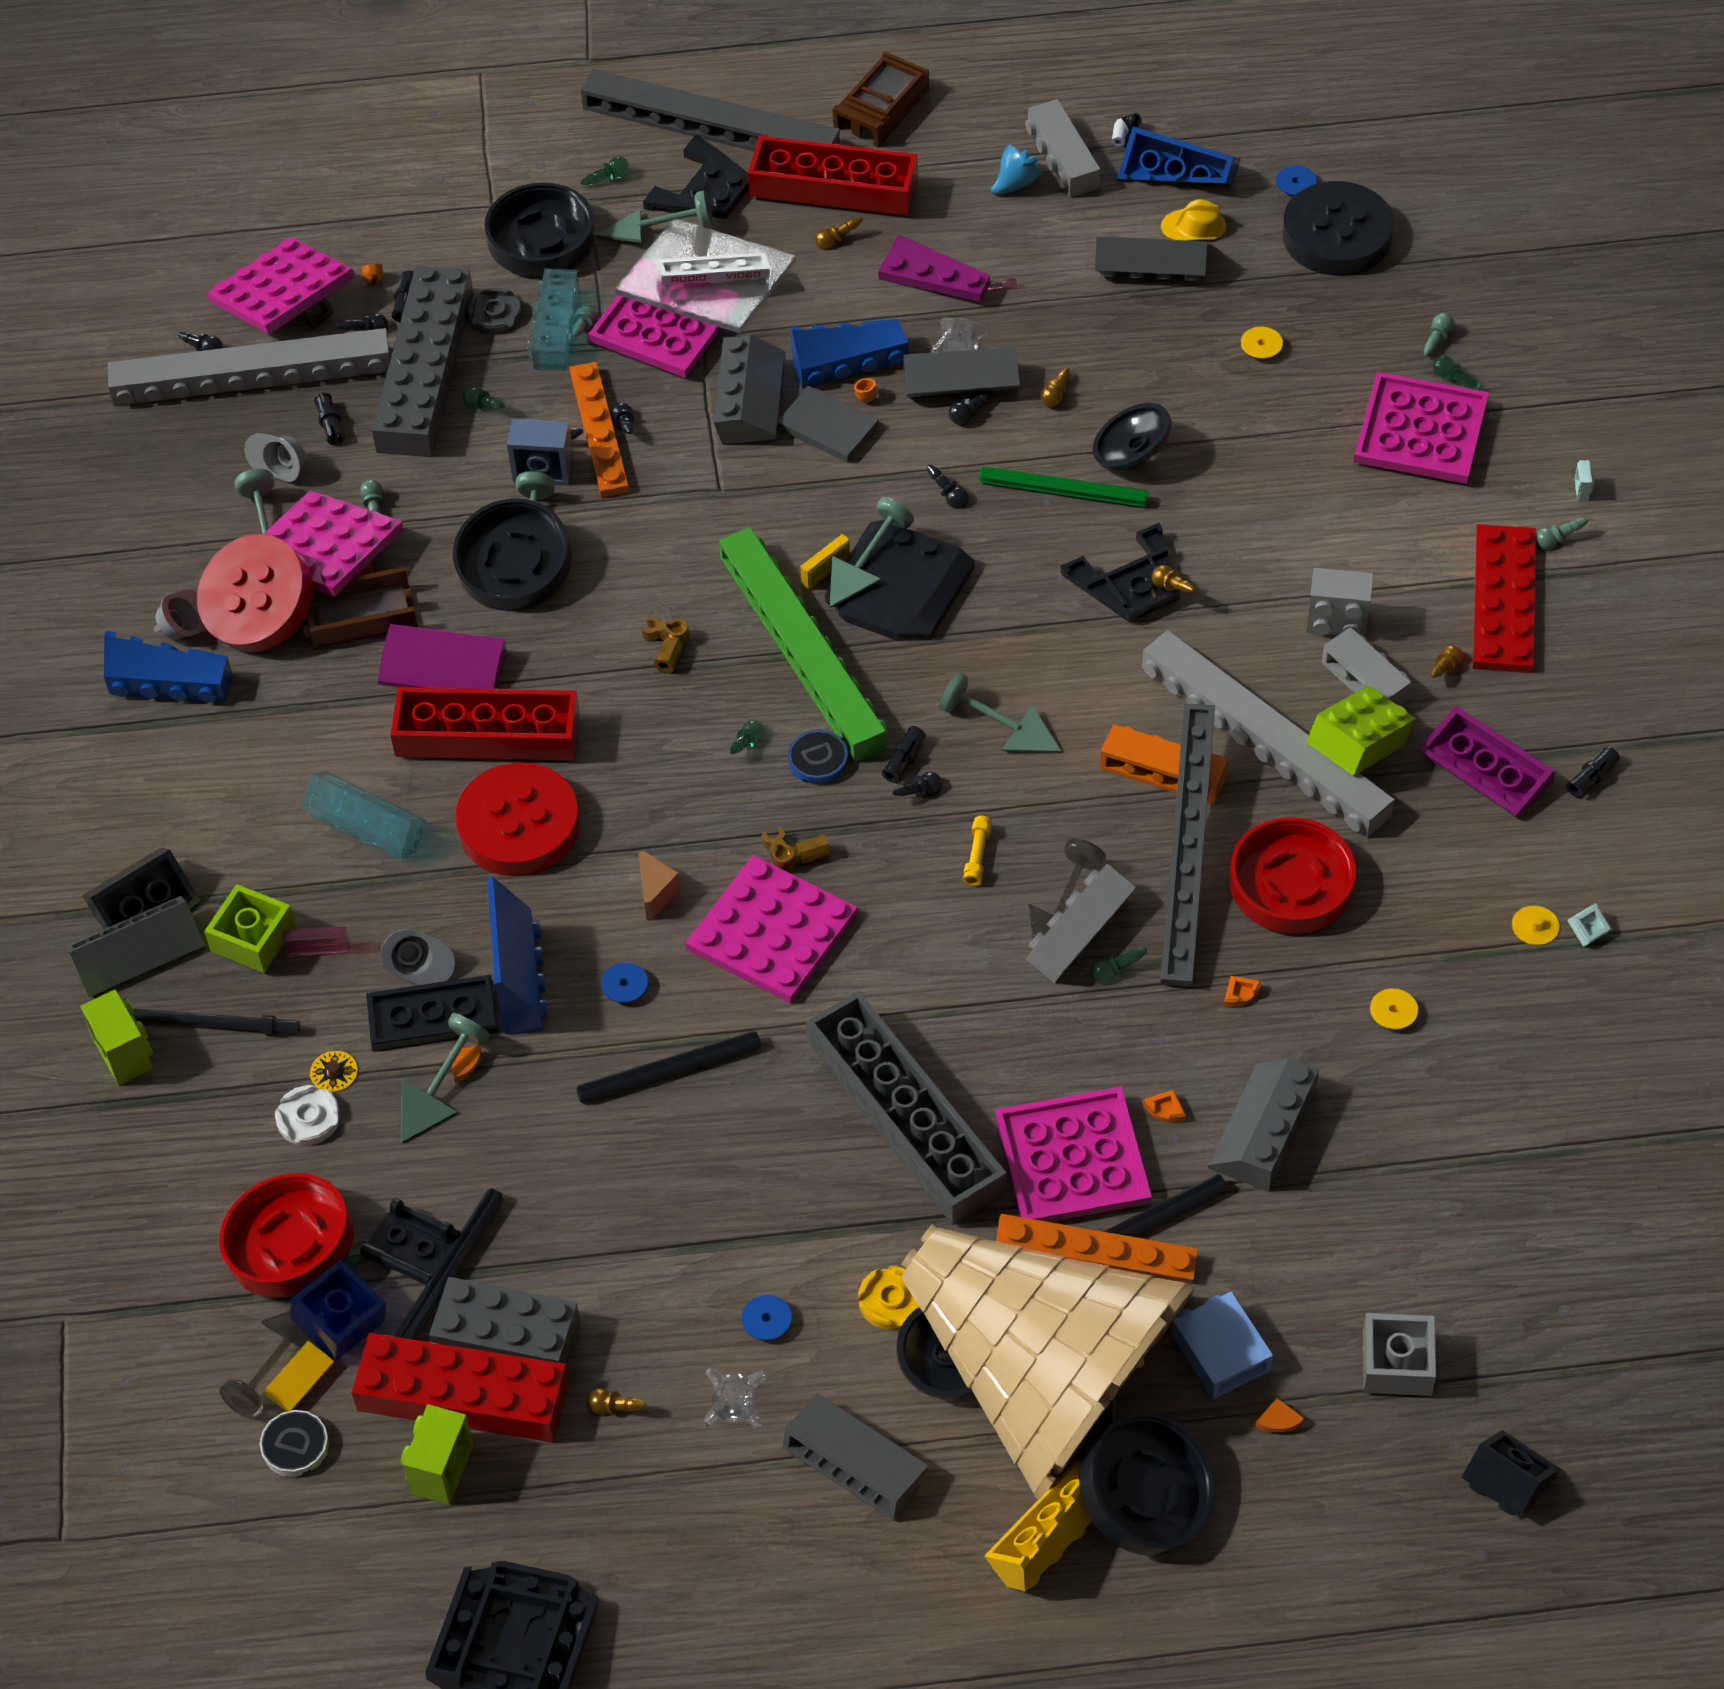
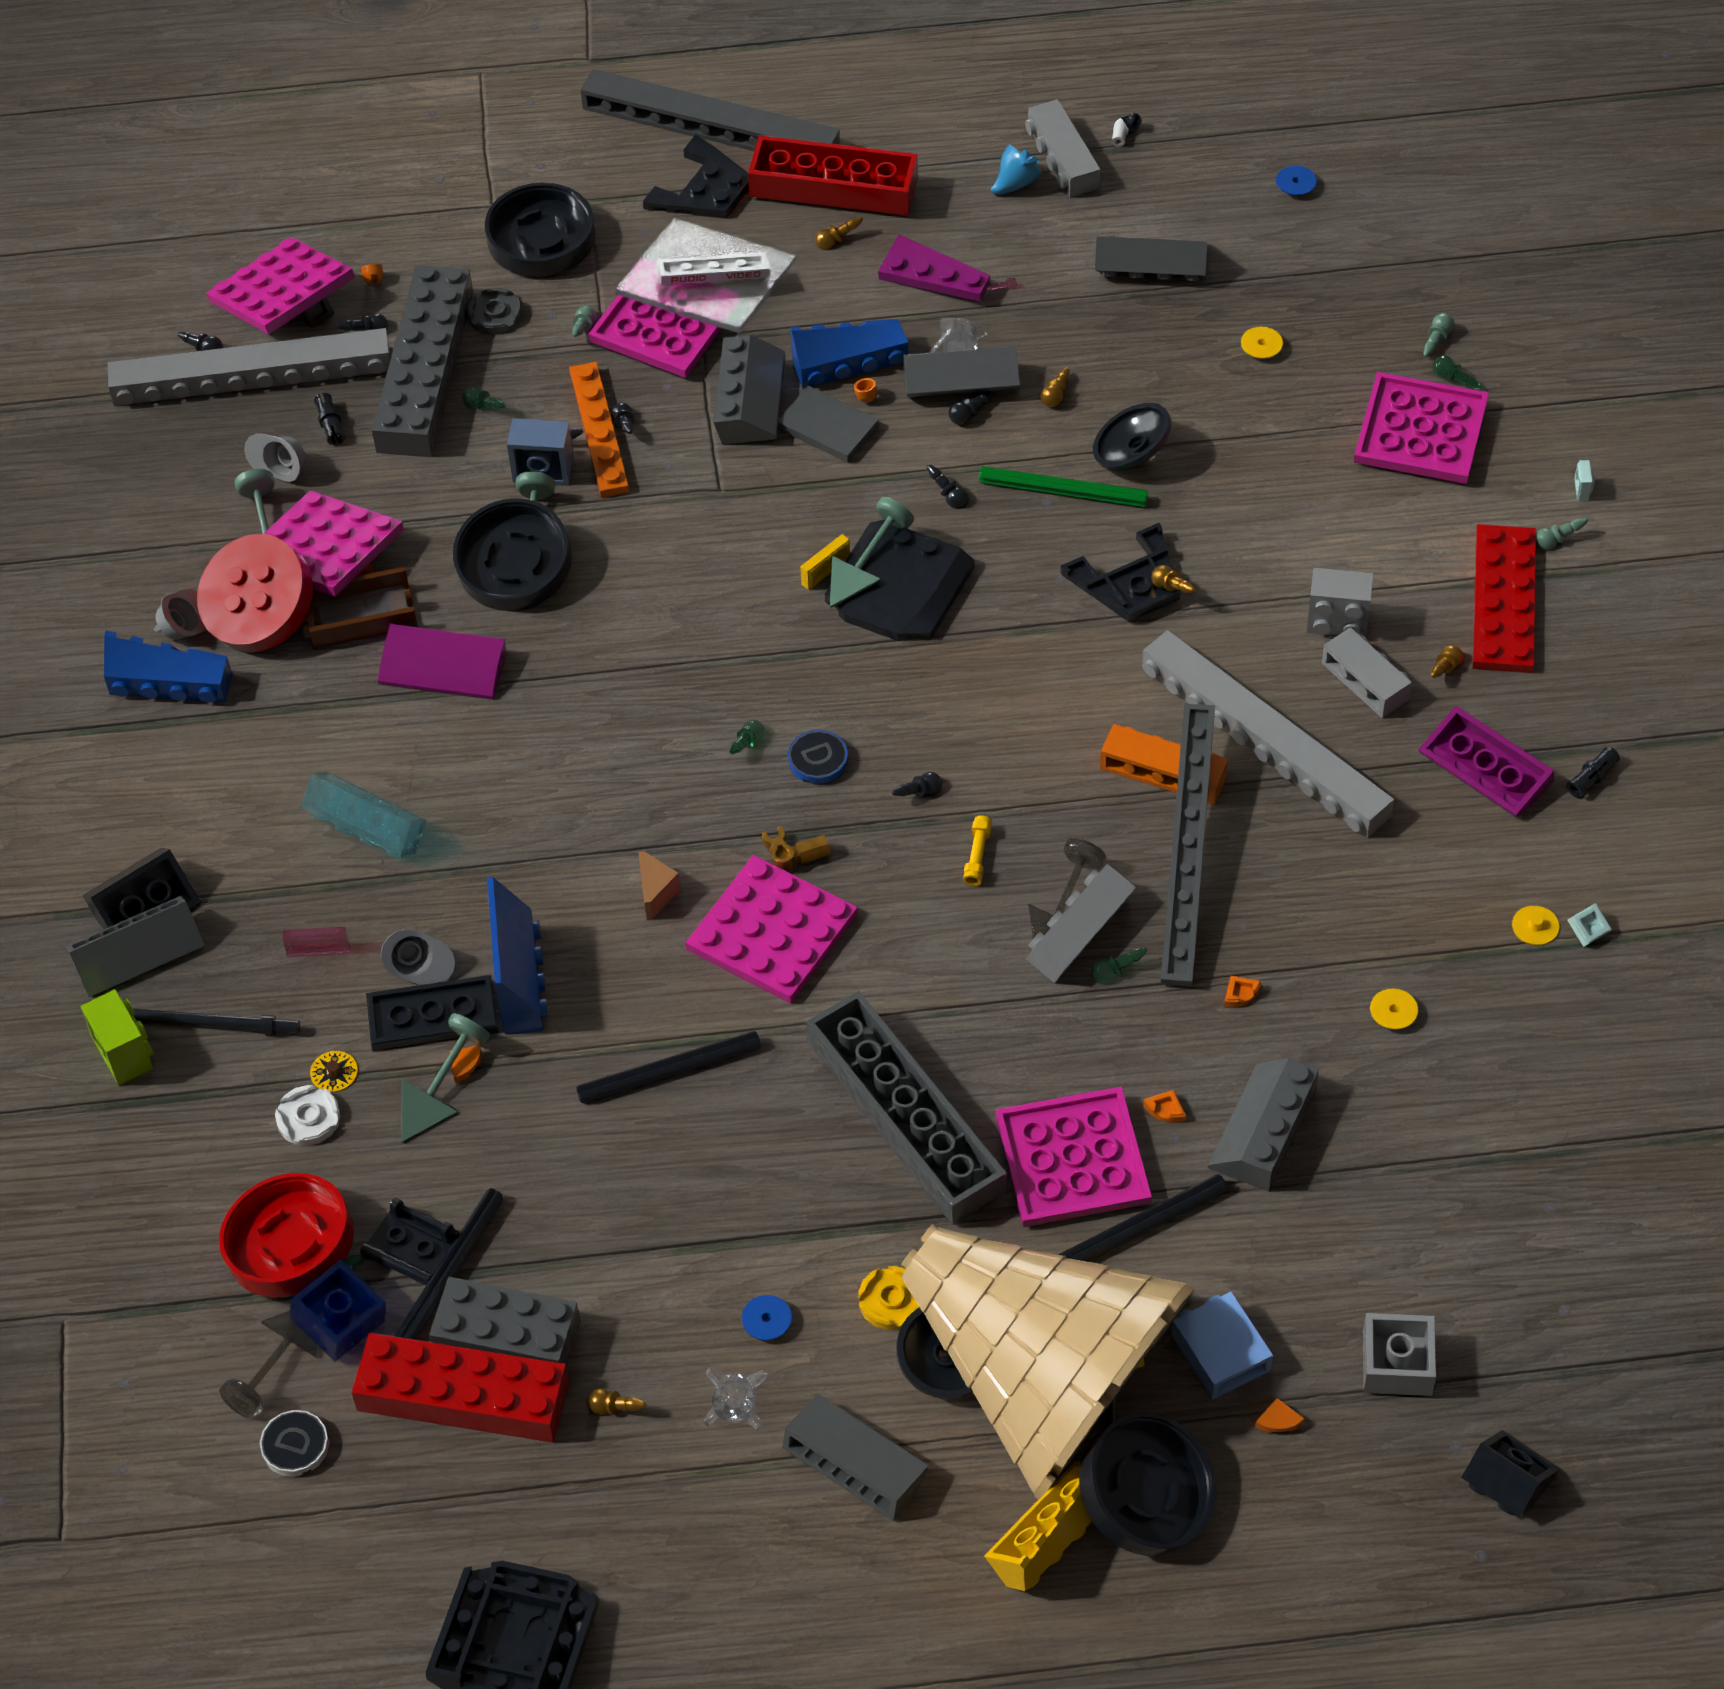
(249, 928): lime brick -> none
(298, 1377): yellow tile -> none
(372, 492): sand green bar -> none
(400, 294): black pin -> none
(437, 1454): lime brick -> none
(485, 723): red brick -> none
(517, 819): red piece -> none
(554, 319): clear light blue brick -> none
(617, 167): clear green bar -> none
(624, 982): blue piece -> none
(630, 227): sand green piece -> none
(674, 636): pearl gold bar -> none
(803, 644): bright green brick -> none
(883, 97): reddish brown door -> none
(903, 754): black pin -> none
(1029, 734): sand green piece -> none
(1099, 1247): orange plate -> none
(1168, 159): blue wedge -> none
(1195, 222): yellow piece -> none
(1292, 875): red piece -> none
(1337, 228): black piece -> none
(1360, 730): lime brick -> none

